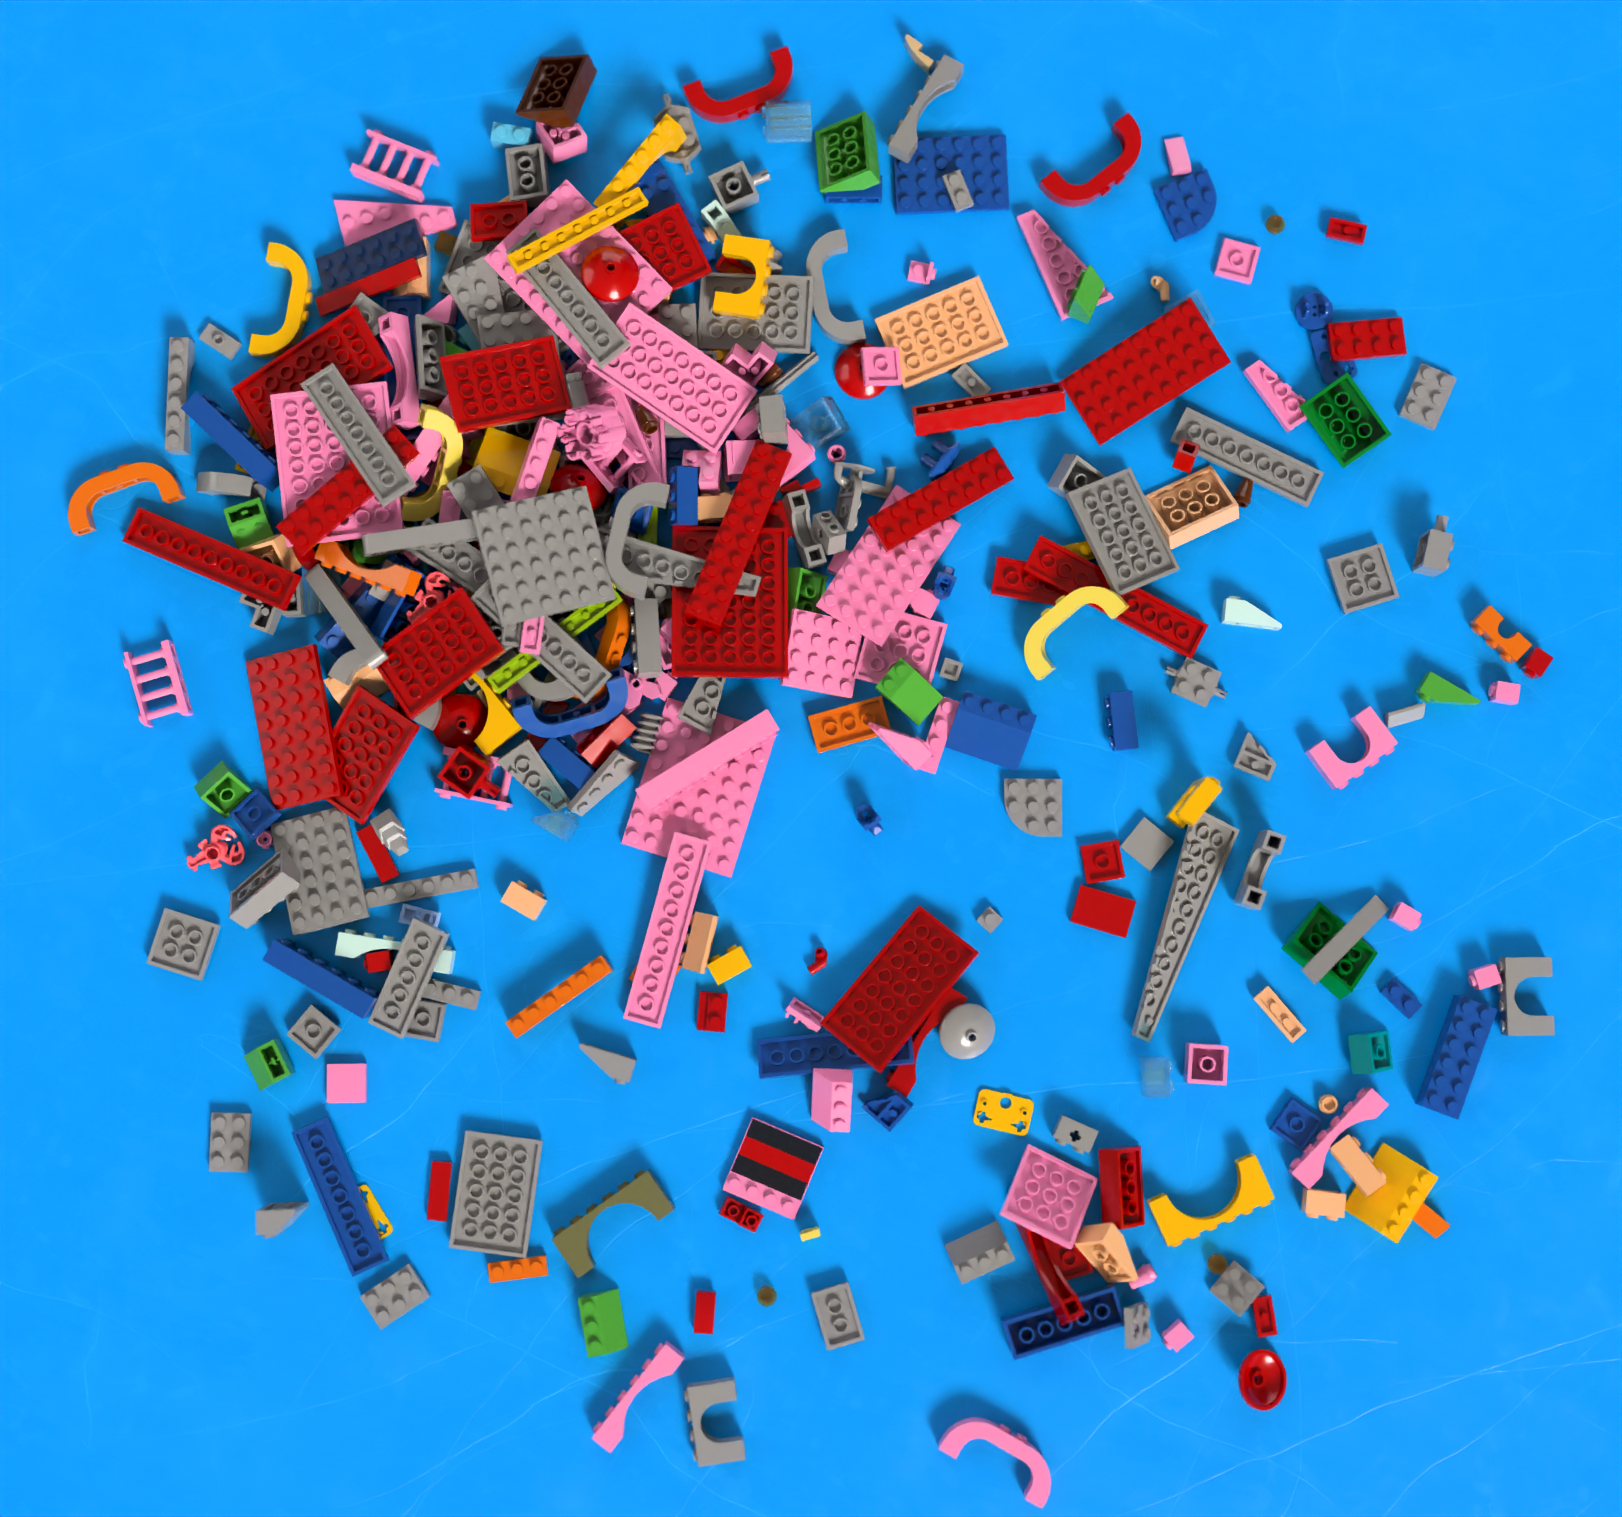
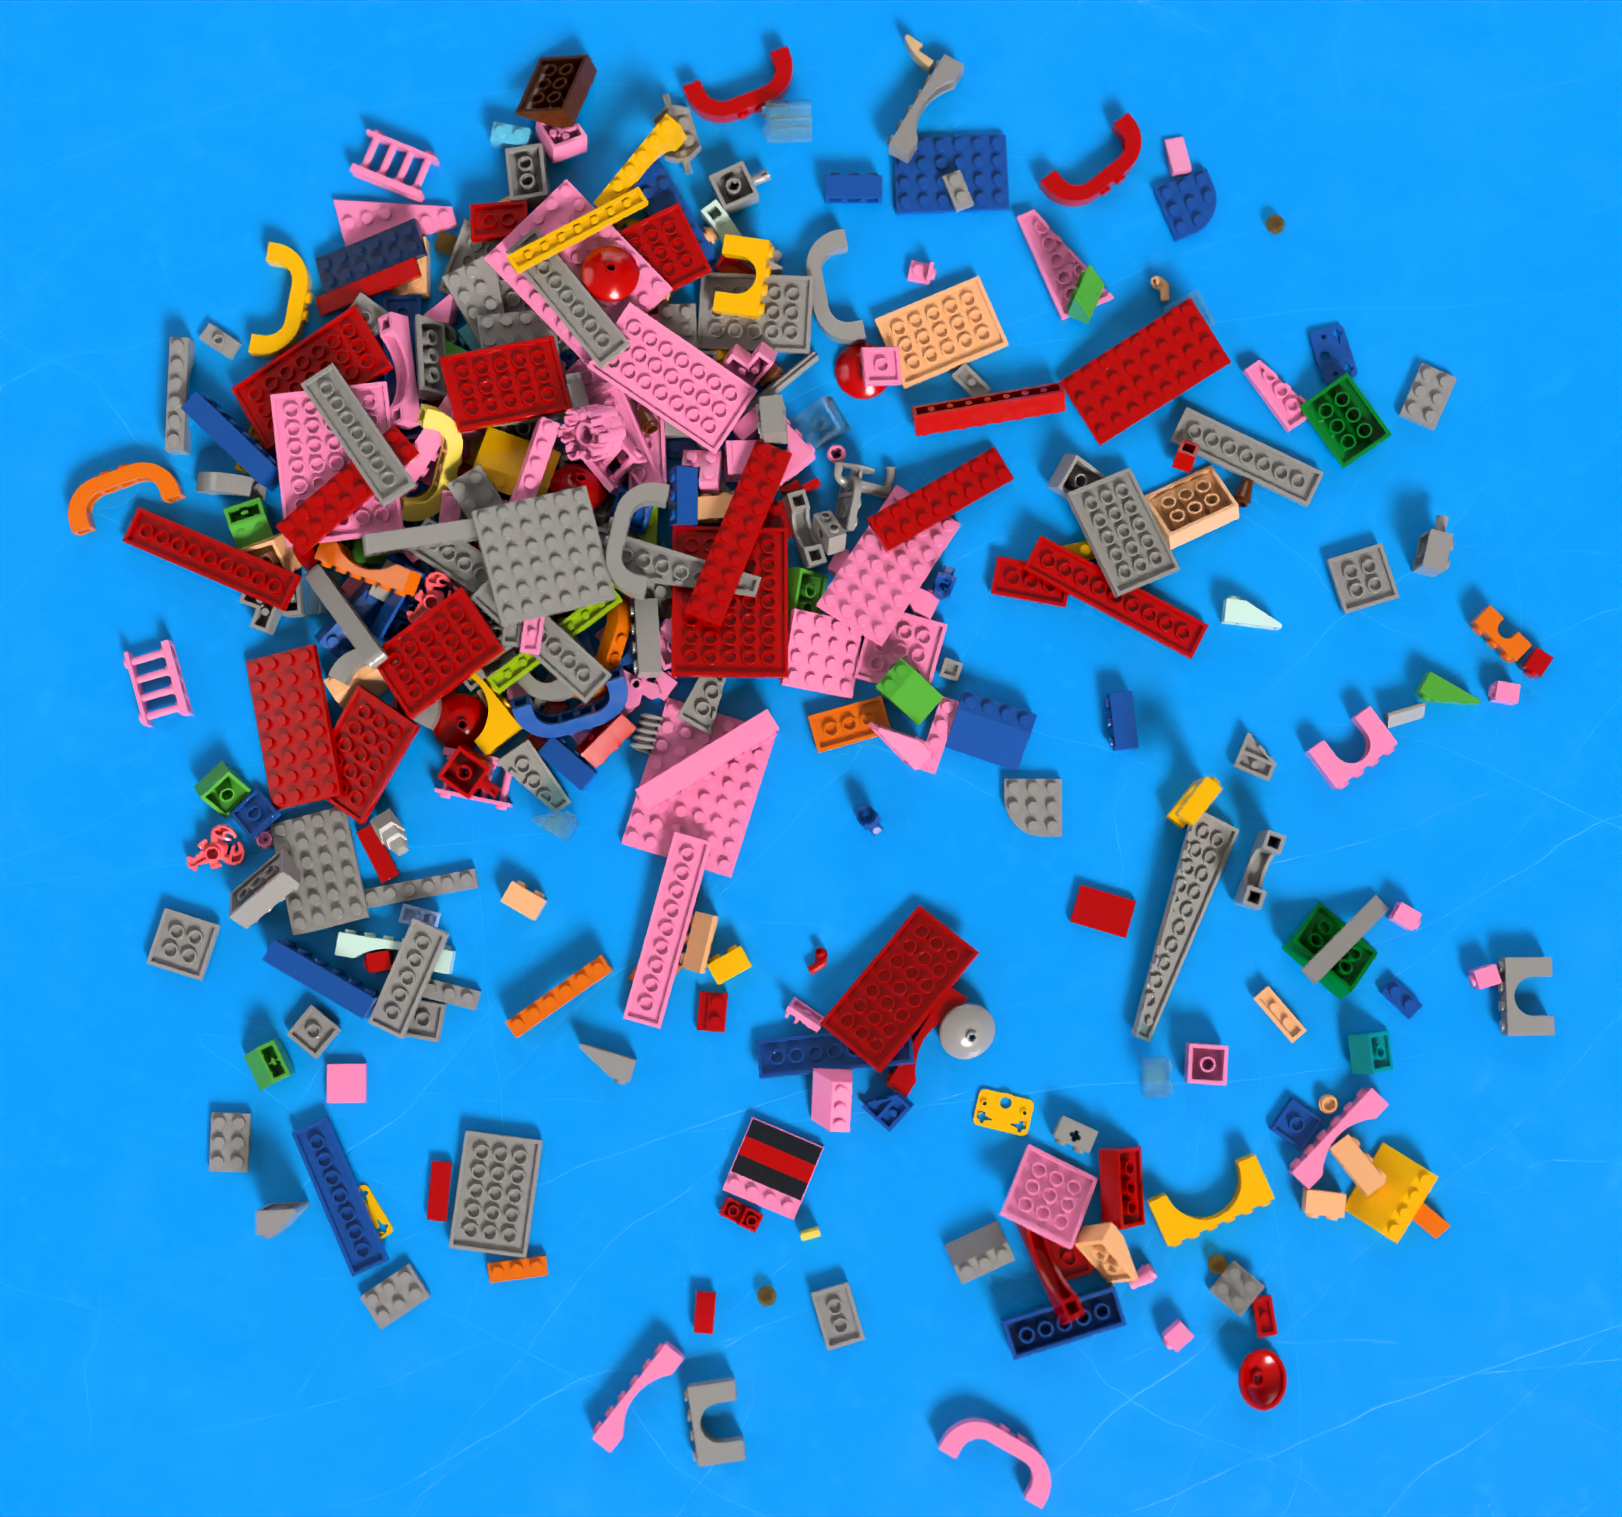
(574, 1239): olive arch -> none
(602, 1322): bright green slope -> none
(605, 779): light grey wing -> none
(847, 155): bright green slope -> none
(946, 461): blue connector -> none
(989, 919): light grey plate -> none
(1035, 640): light yellow arch -> none
(1102, 861): red tile -> none
(1136, 1325): light grey plate -> none
(1146, 844): light grey tile -> none
(1195, 682): light grey plate -> none
(1237, 261): bright pink tile -> none
(1304, 311): blue plate -> none
(1346, 231): red plate -> none
(1366, 339): red plate -> none
(1456, 1056): blue brick -> none

